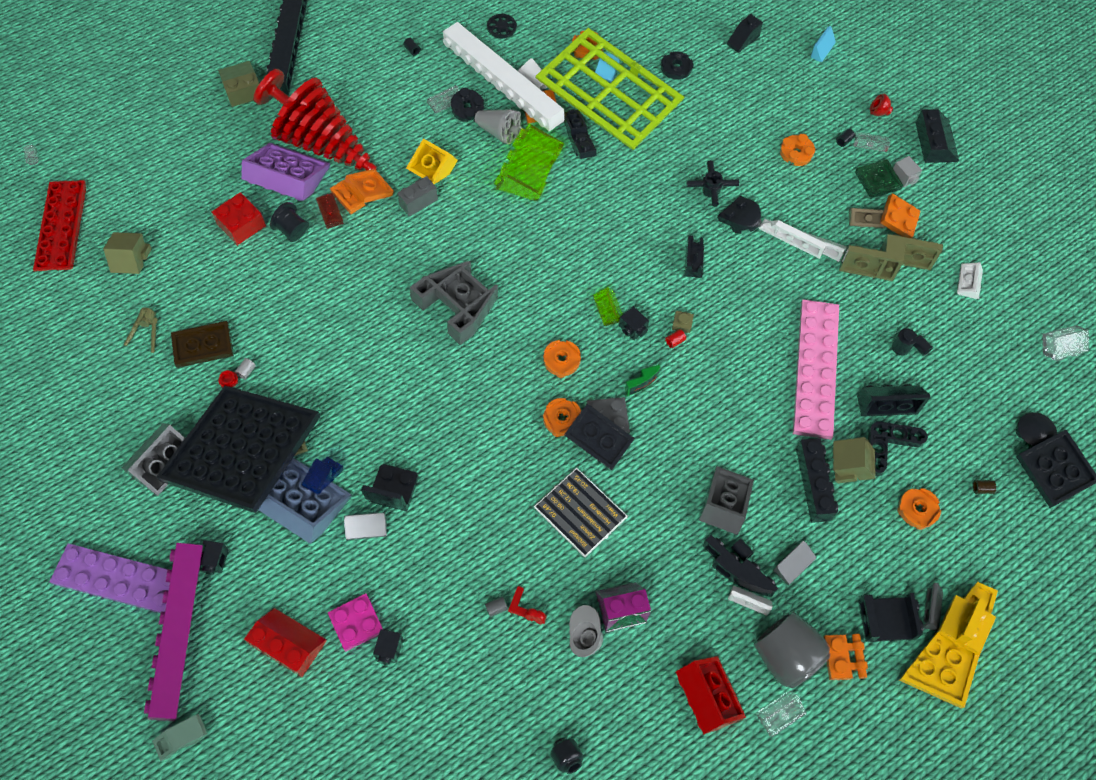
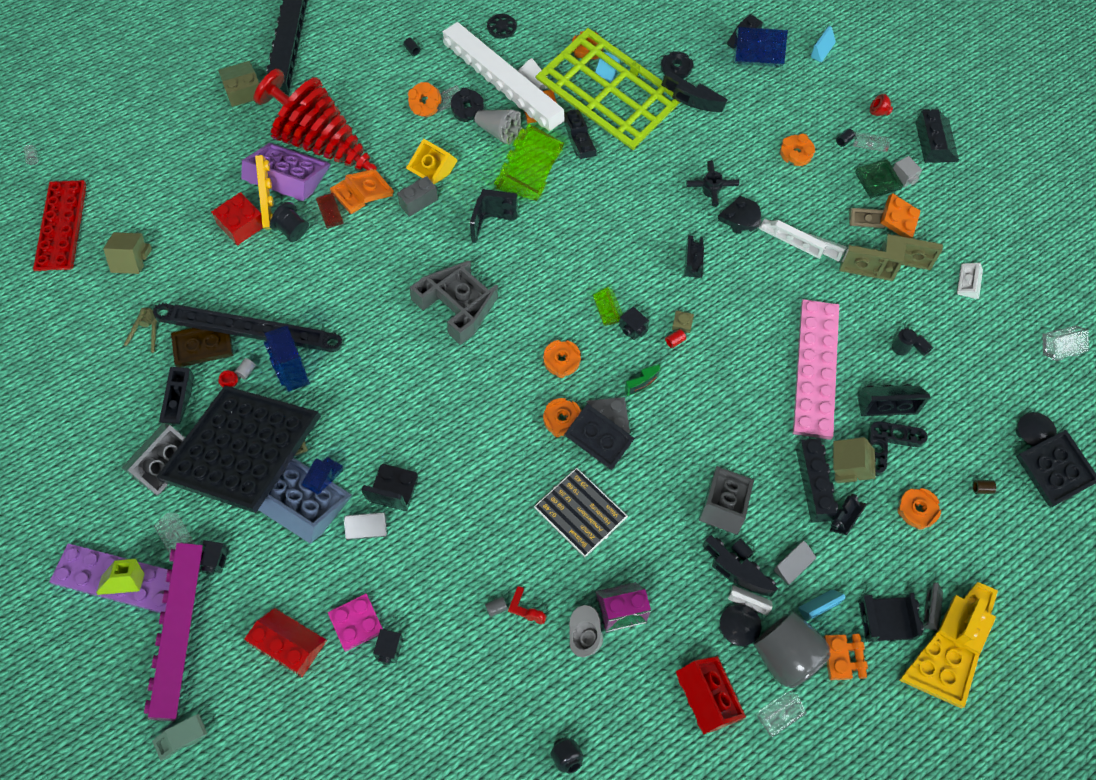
(121, 577): none -> lime slope
(172, 531): none -> clear slope
(176, 395): none -> black slope
(243, 326): none -> black plate
(264, 185): none -> yellow plate
(286, 359): none -> clear blue brick
(415, 99): none -> orange plate
(492, 204): none -> black piece
(696, 97): none -> black slope
(740, 625): none -> black dish
(760, 46): none -> clear blue brick
(821, 604): none -> medium azure slope
(846, 518): none -> black hinge

